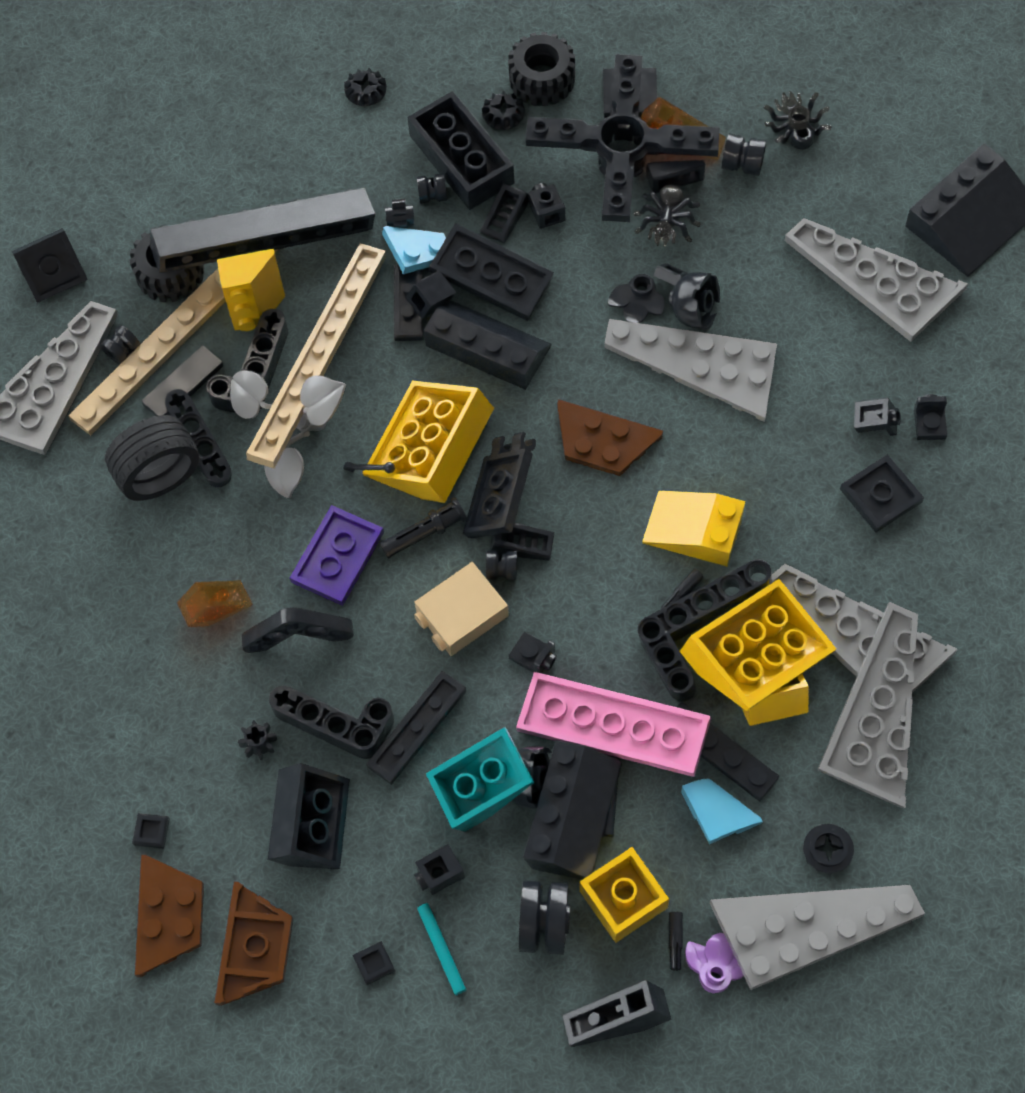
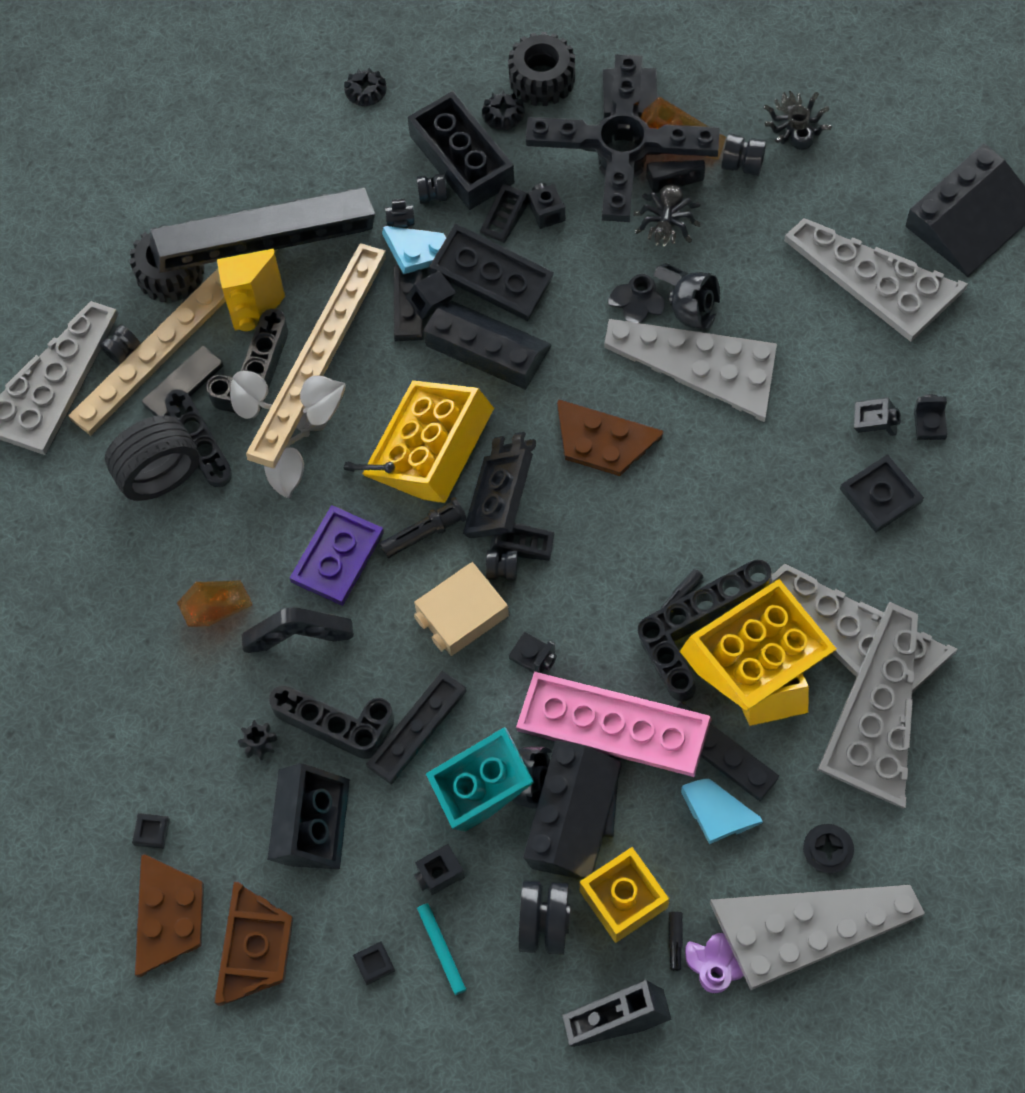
(49, 265): black bracket -> none
(695, 524): yellow slope -> none

